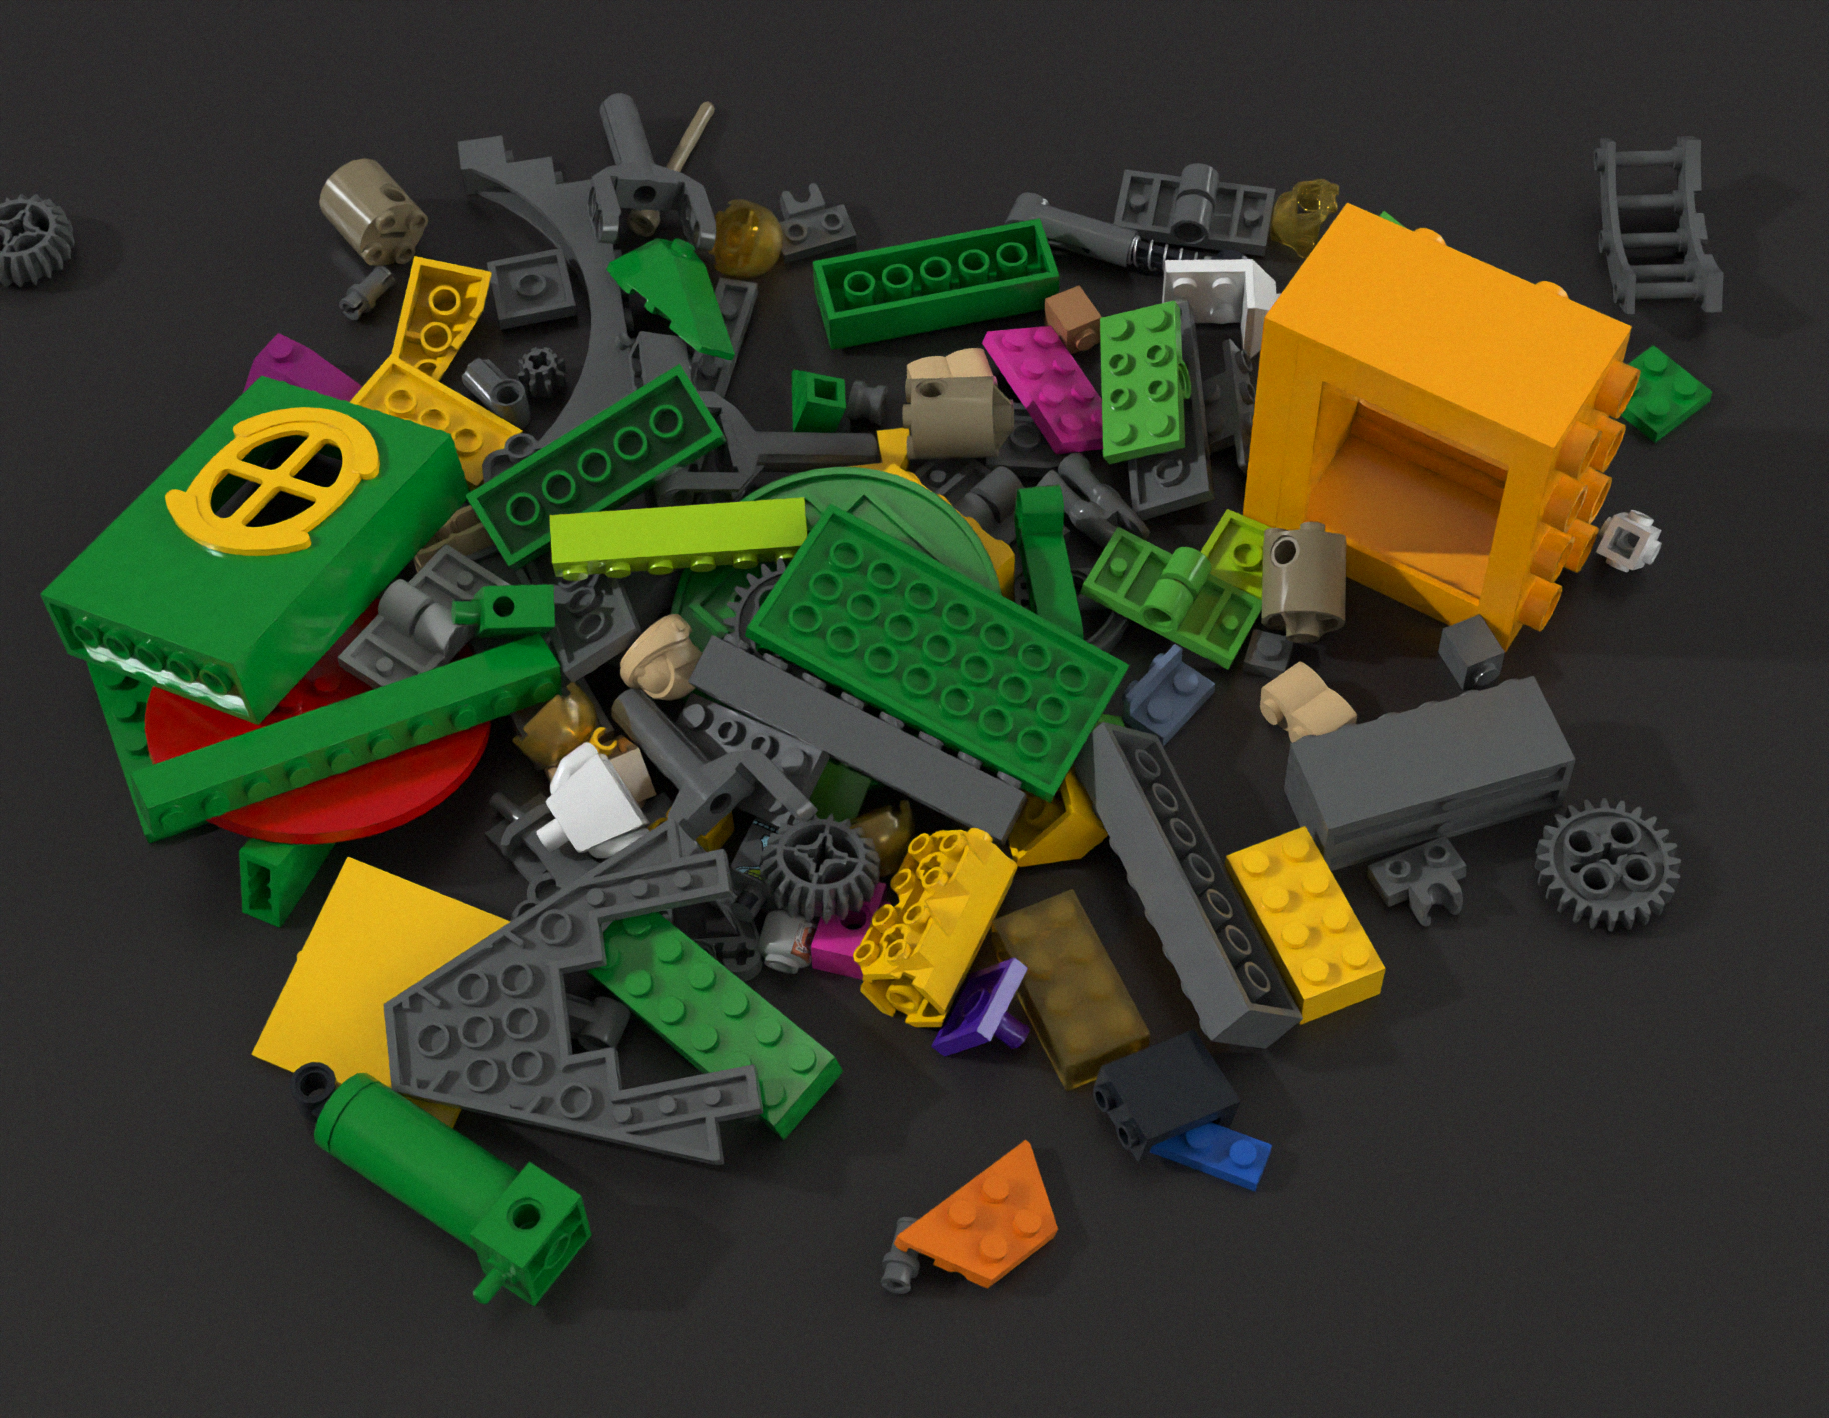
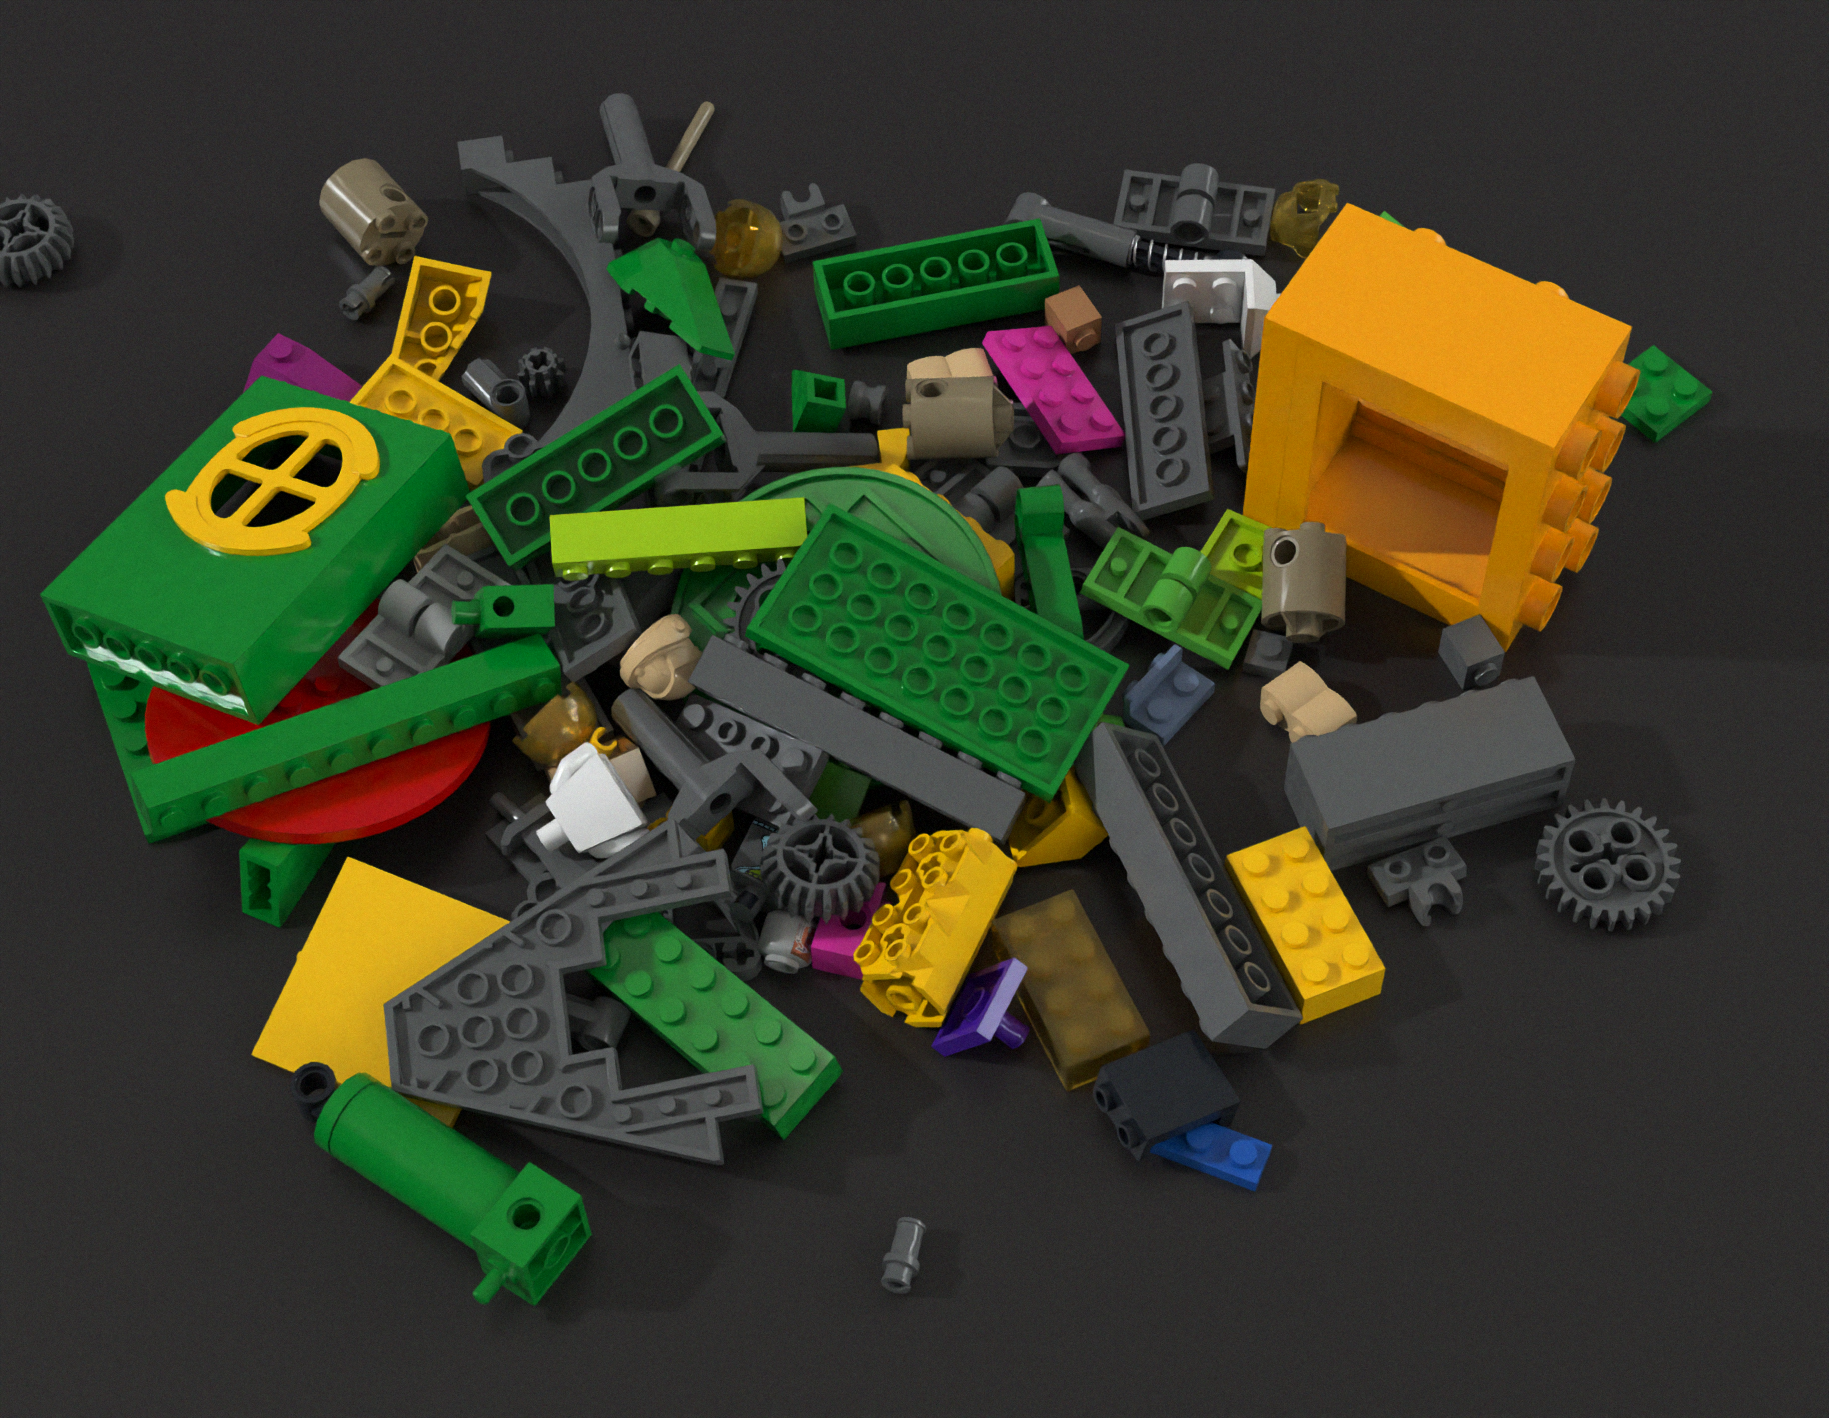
(532, 288): dark grey plate -> none
(988, 1221): orange wing -> none
(1143, 382): bright green plate -> none
(1615, 541): white brick -> none
(1699, 271): dark grey fence -> none

